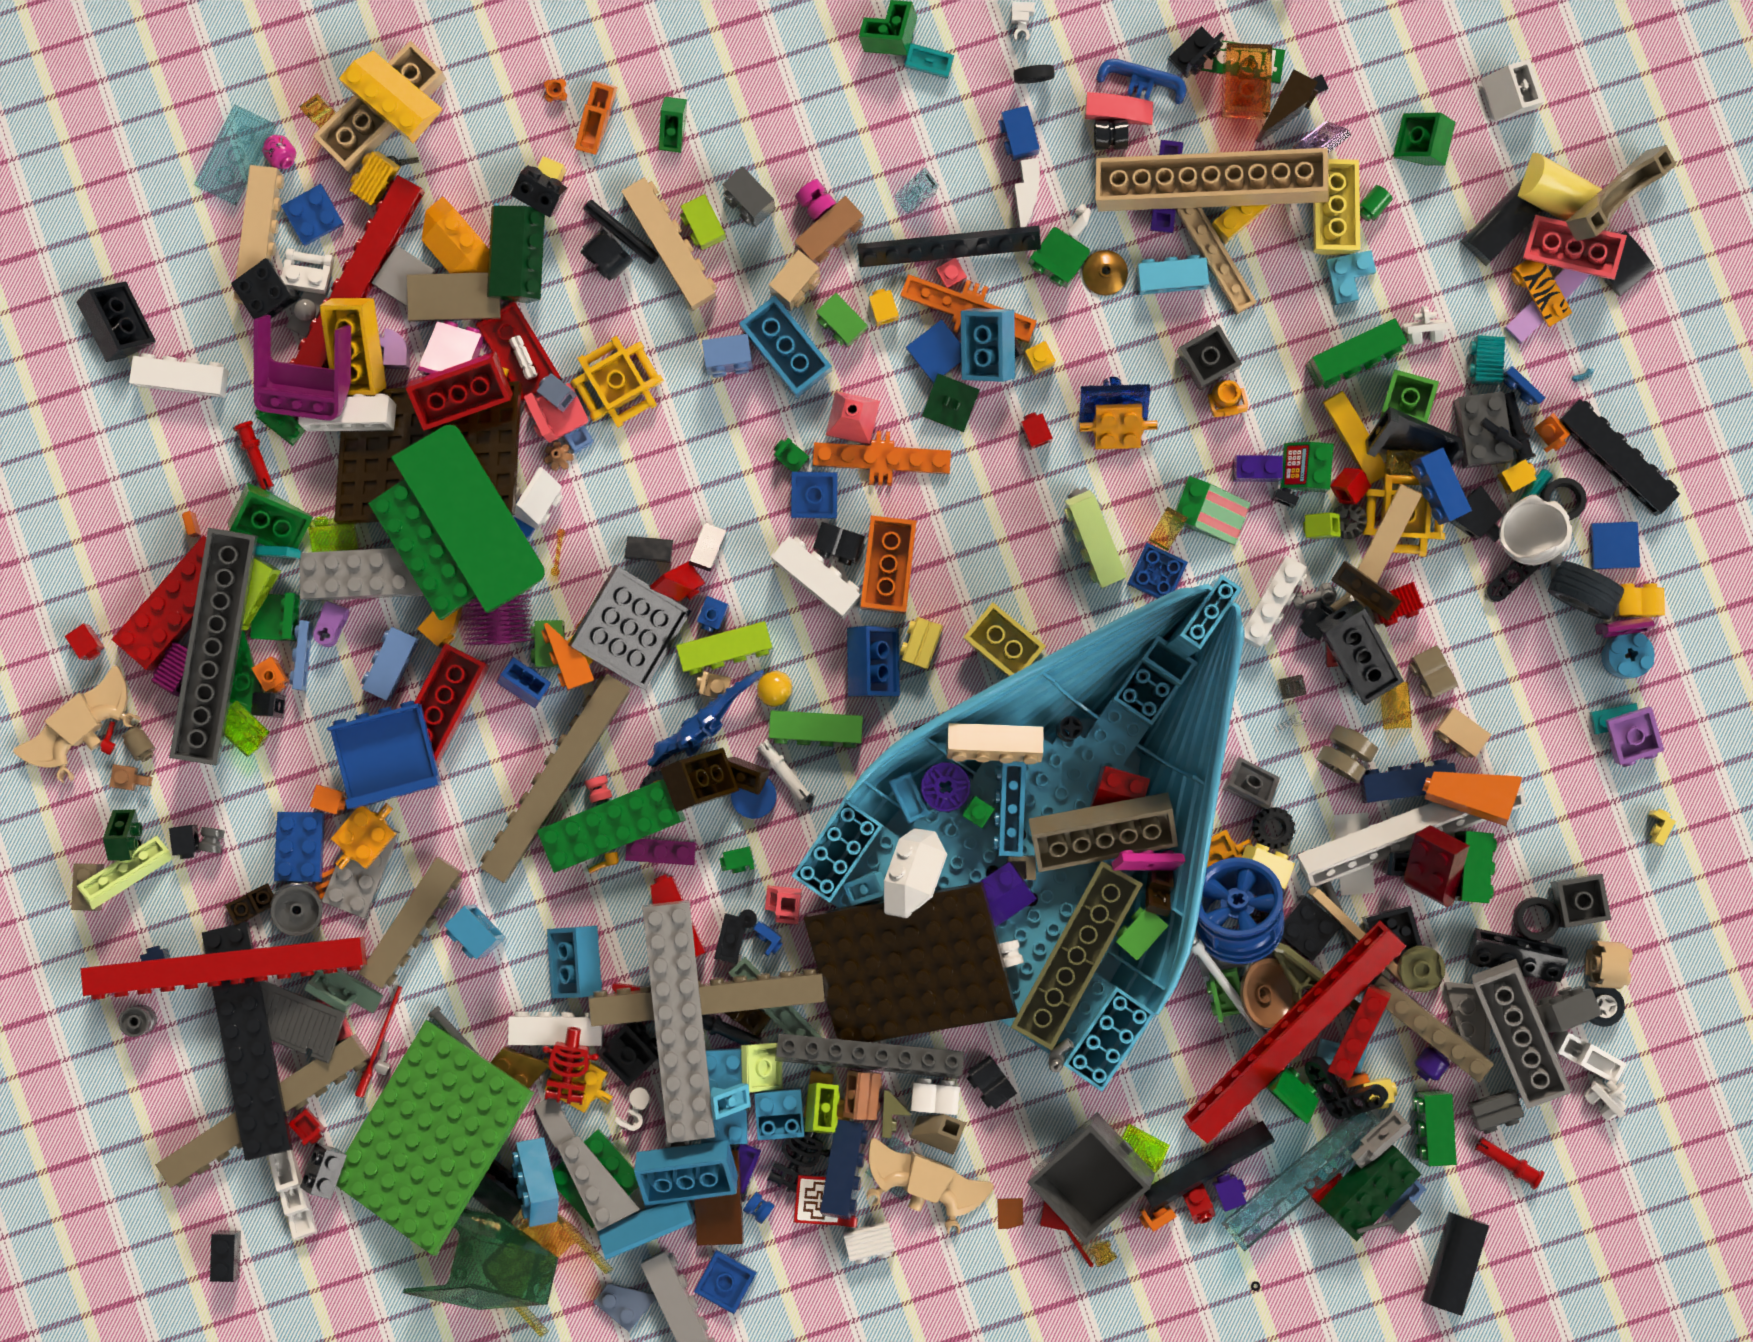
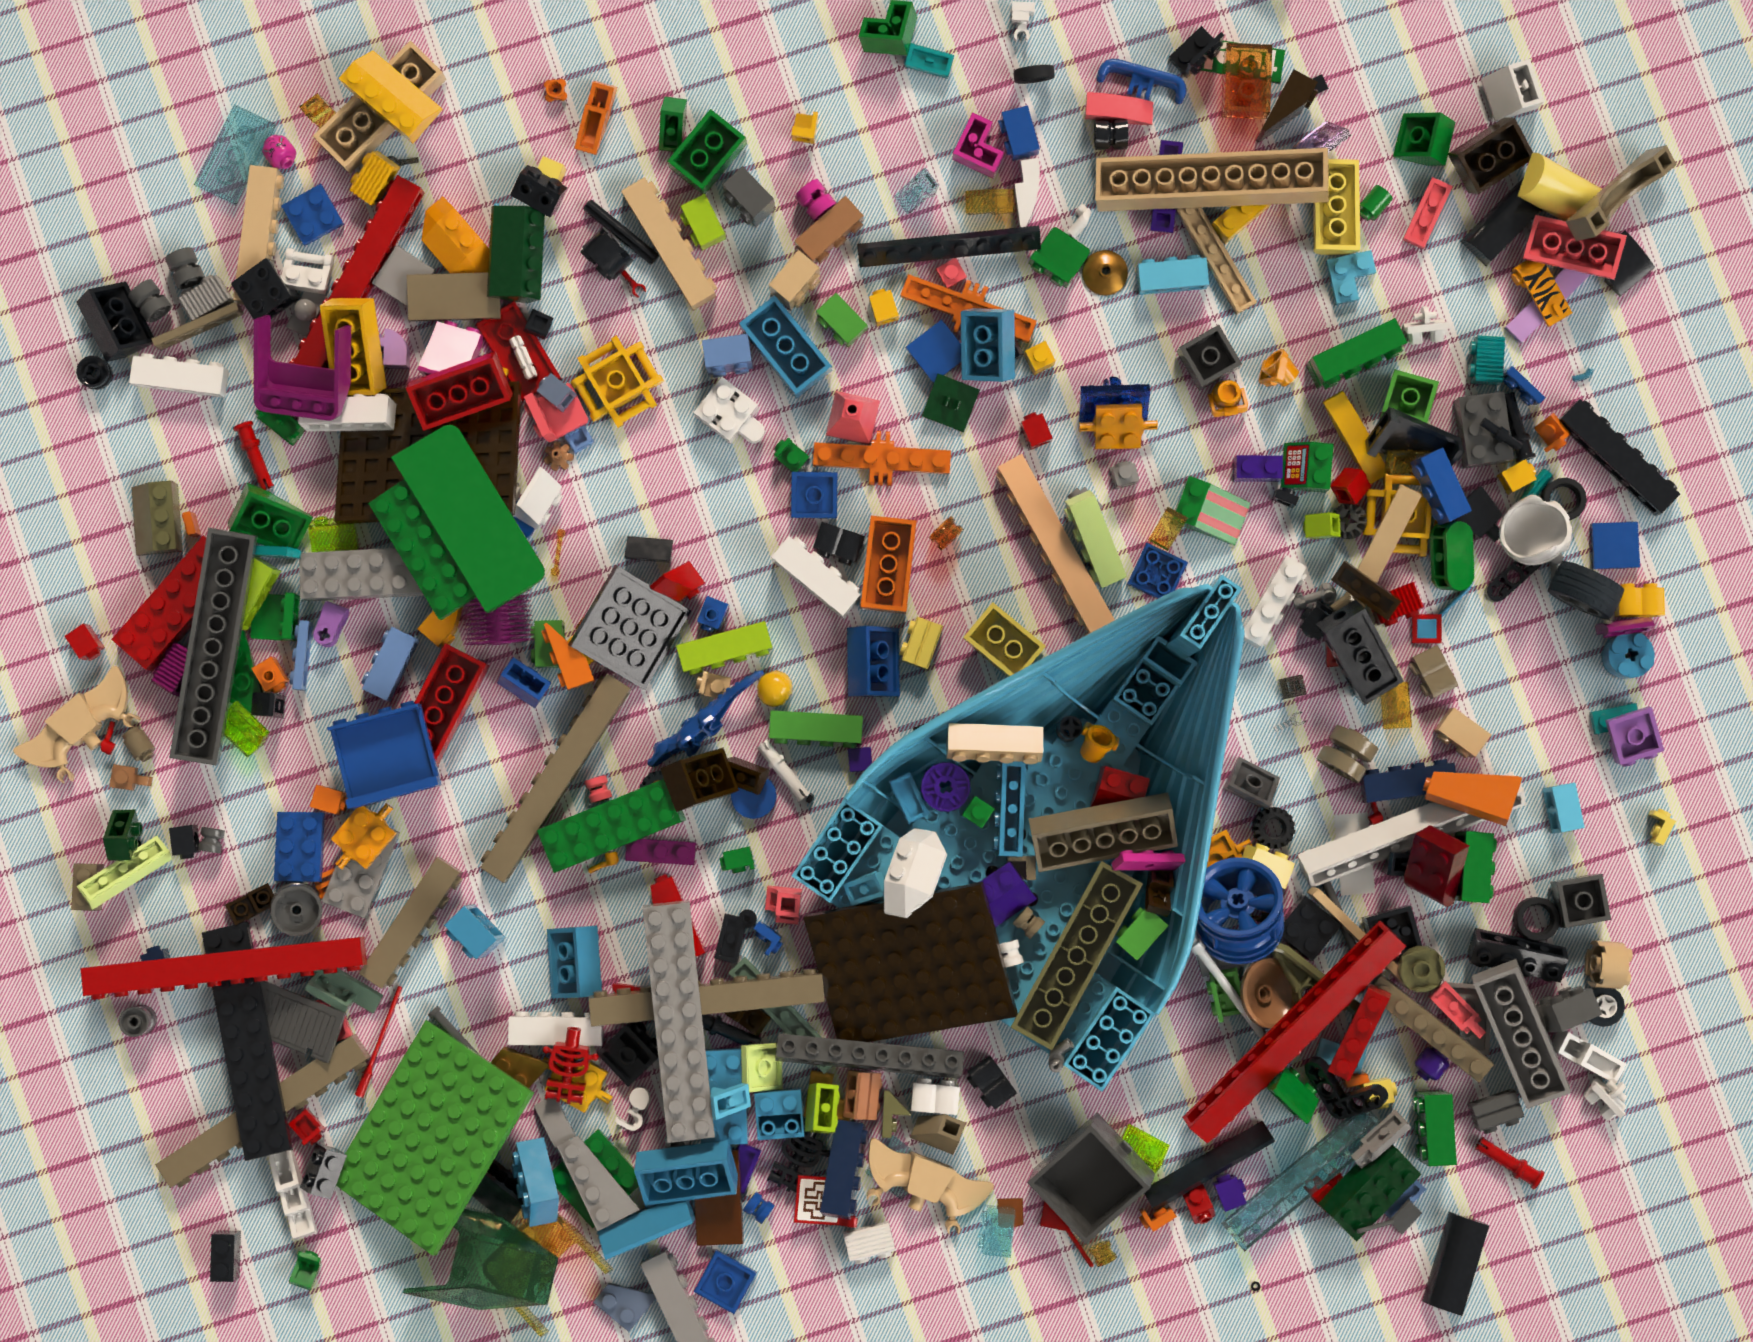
(103, 375): none -> black wheel
(148, 299): none -> dark grey wheel
(157, 518): none -> olive slope
(184, 266): none -> dark grey wheel
(197, 326): none -> dark tan tile
(205, 297): none -> light grey brick
(305, 1270): none -> green bracket
(381, 1066): light grey hand -> none
(538, 324): none -> black tile
(633, 284): none -> red hand
(707, 152): none -> green brick
(707, 547): tile -> none
(731, 412): none -> white brick
(805, 128): none -> yellow panel
(859, 759): none -> dark purple tile
(946, 533): none -> clear orange wheel
(974, 151): none -> dark pink brick
(990, 201): none -> clear yellow slope
(997, 1231): none -> clear light blue brick
(1032, 926): none -> dark tan wheel
(1054, 543): none -> light nougat brick
(1097, 742): none -> light orange piece
(1124, 474): none -> light grey brick
(1279, 368): none -> light orange piece
(1376, 817): none -> red hand
(1427, 213): none -> coral plate
(1428, 627): none -> piece
(1452, 556): none -> green brick
(1457, 1009): none -> coral hinge
(1491, 155): none -> dark brown brick
(1563, 808): none -> medium azure hinge

